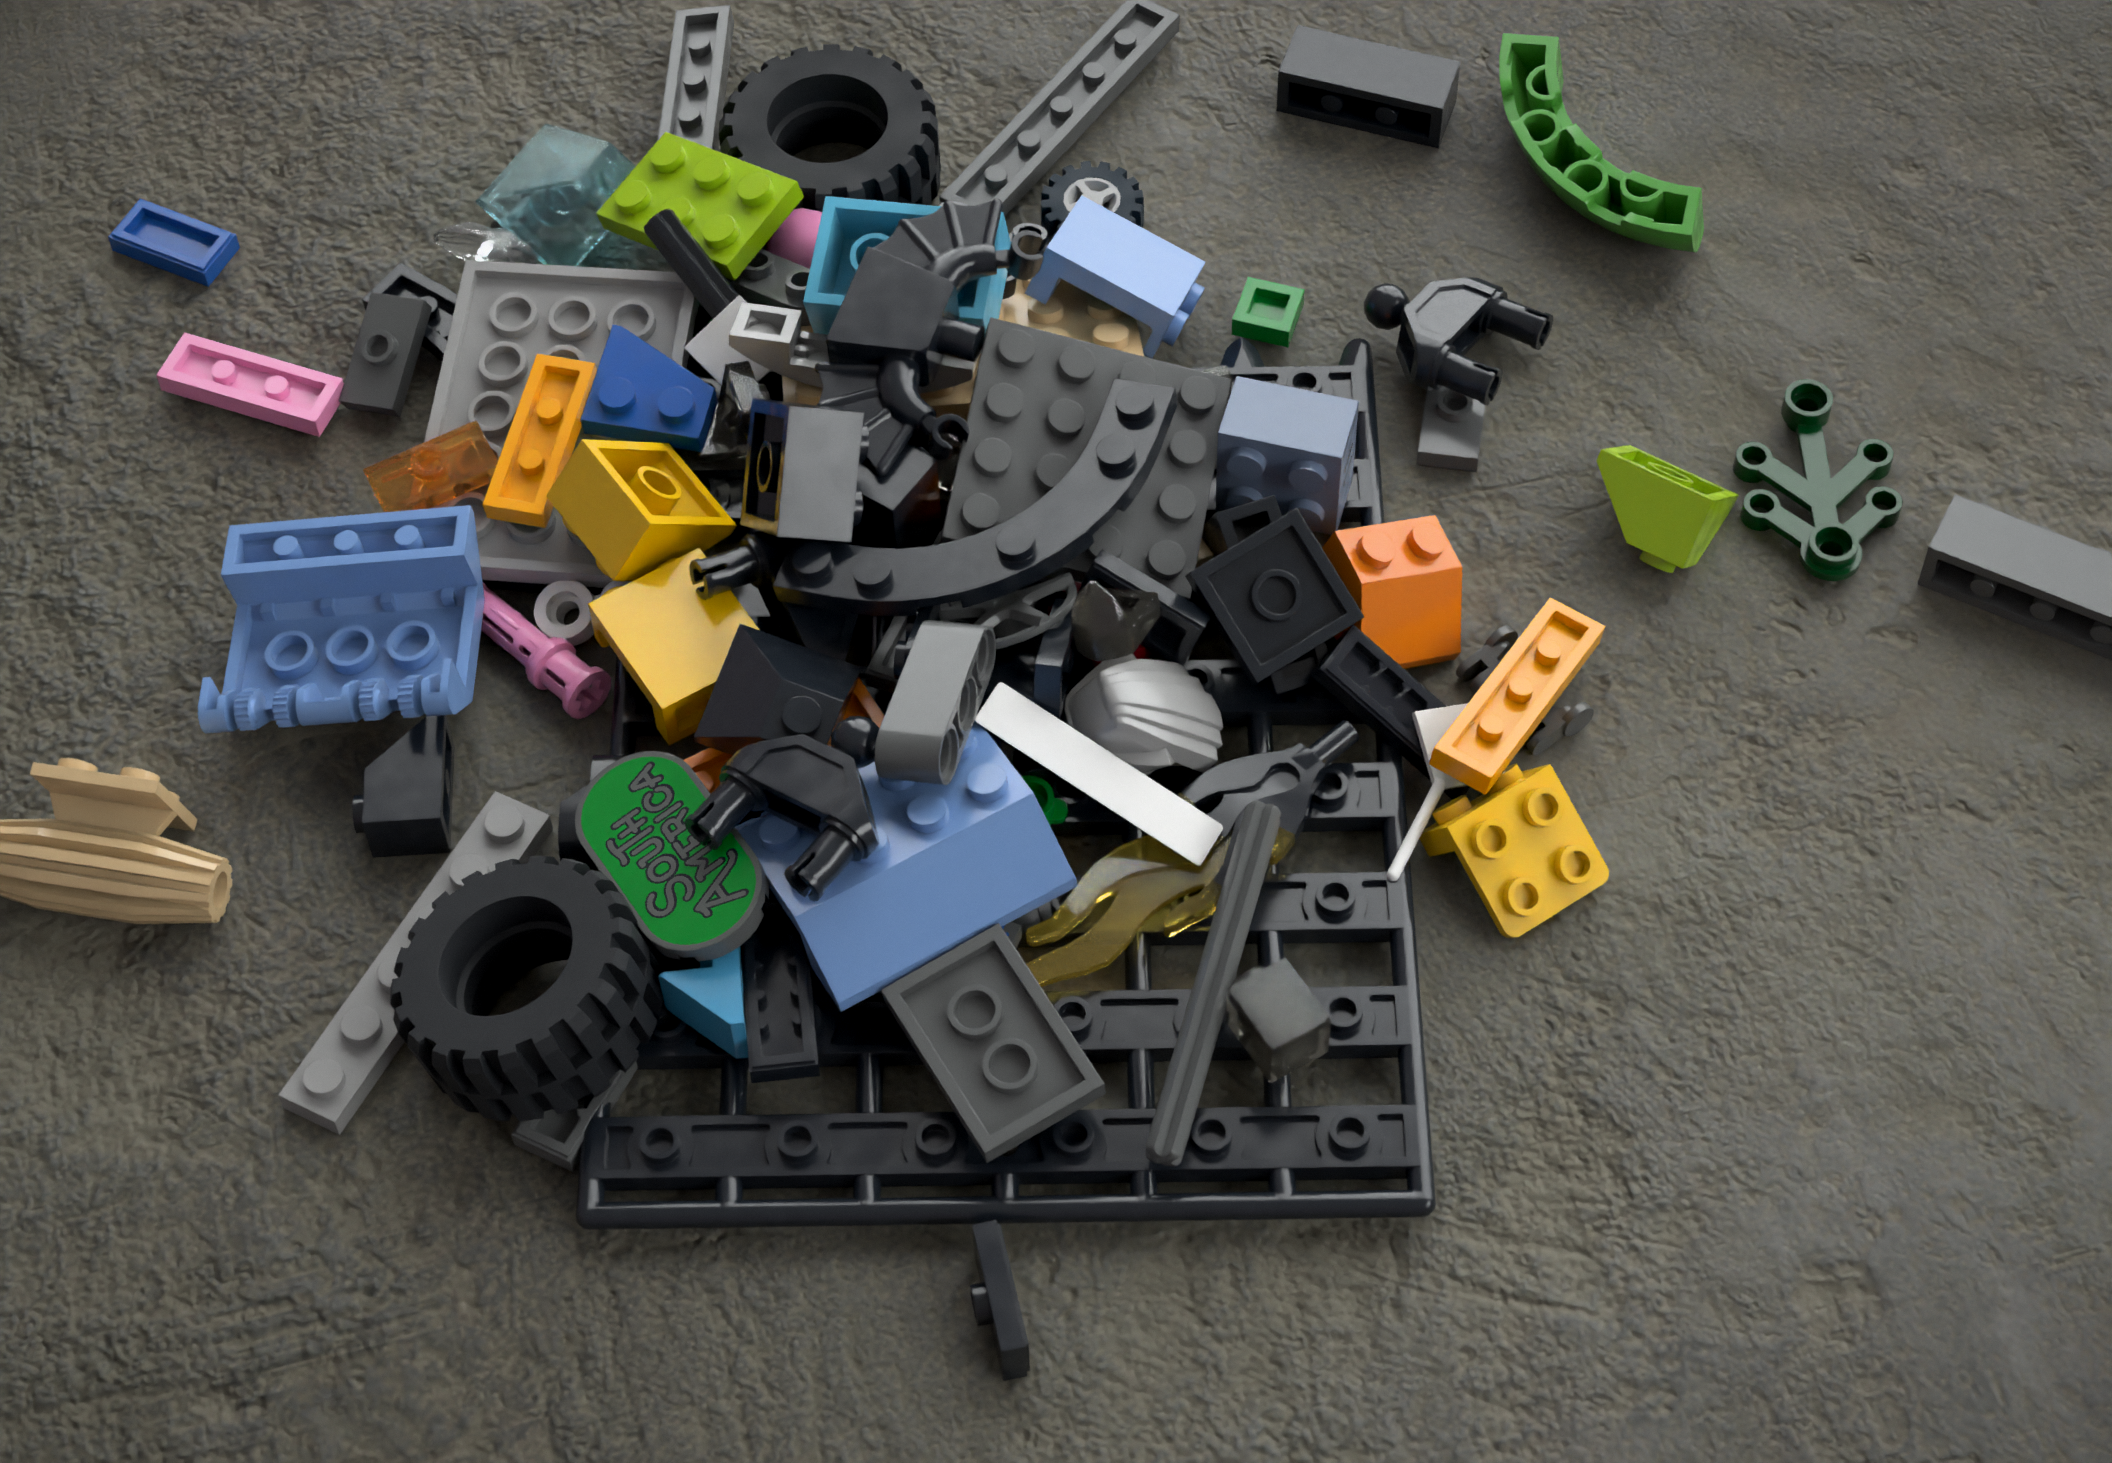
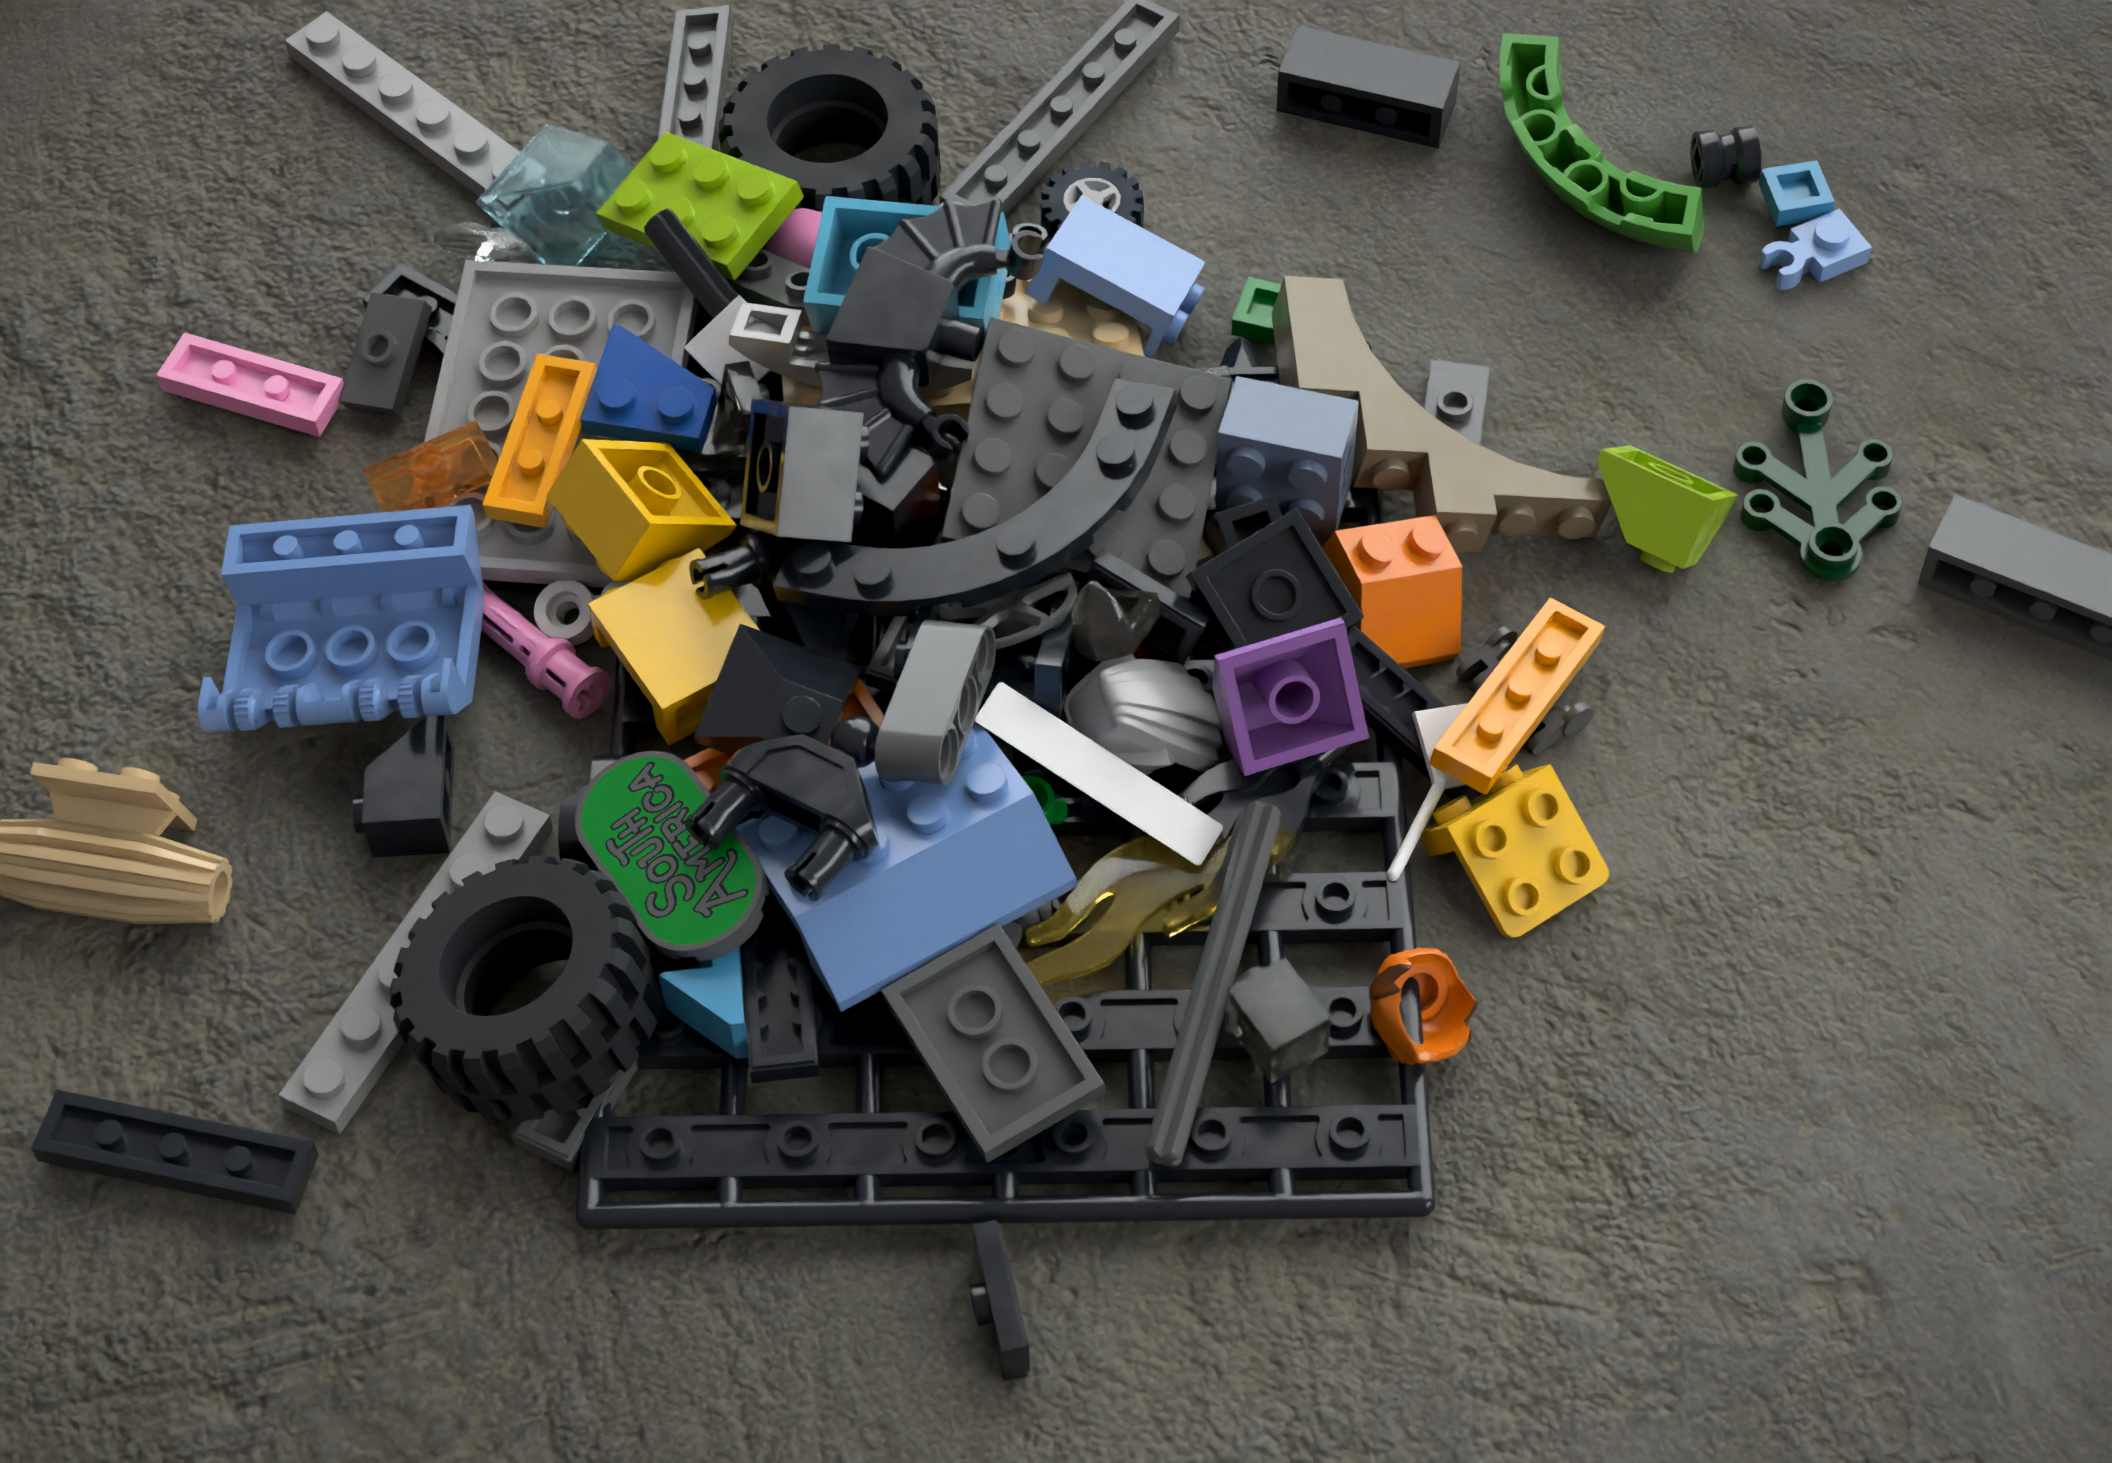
(174, 242): blue tile -> none
(175, 1151): none -> black plate
(401, 102): none -> light grey plate
(1289, 697): none -> medium lavender slope
(1410, 449): none -> arch
(1444, 1006): none -> orange hair
(1446, 324): black connector -> none
(1725, 156): none -> black wheel
(1796, 192): none -> dark azure plate
(1819, 246): none -> light blue plate

